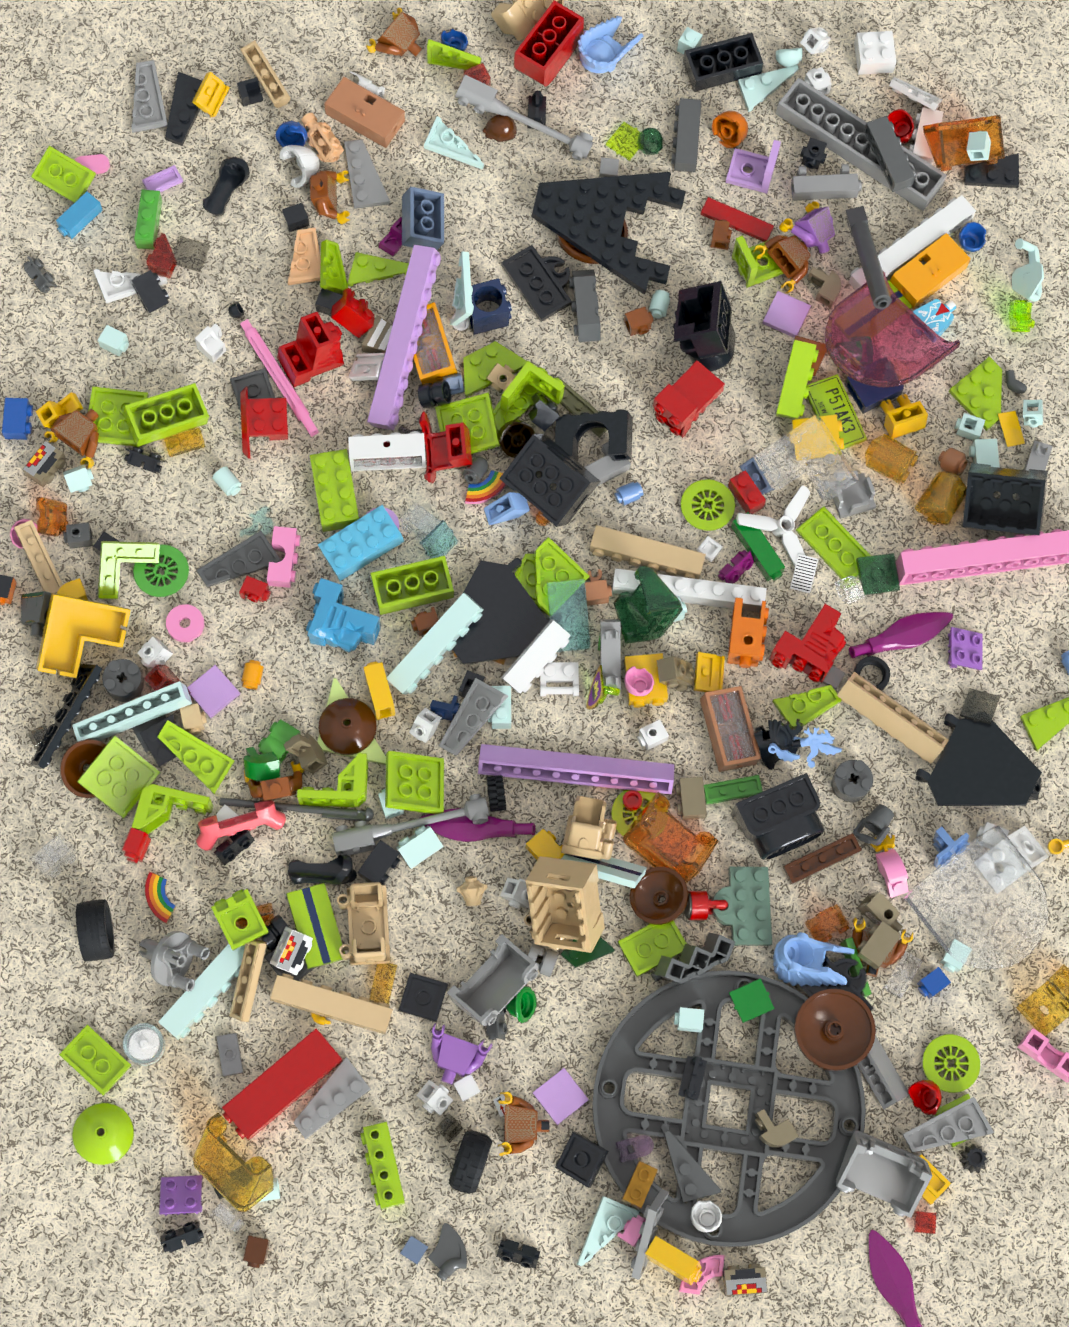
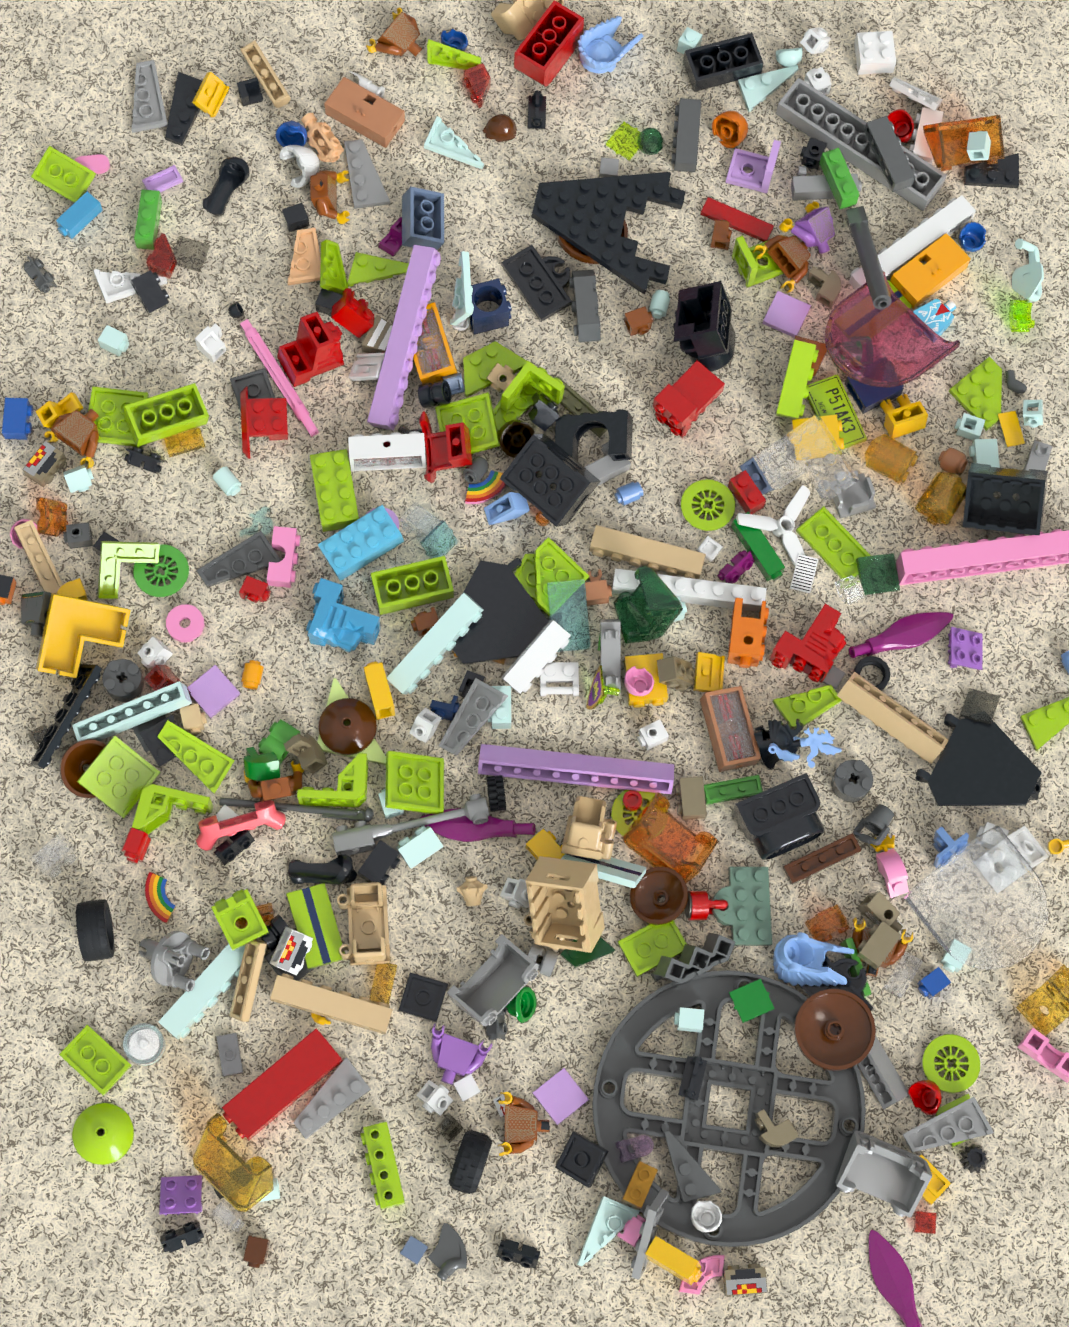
(485, 99): light grey bar -> none
(839, 178): none -> bright green brick

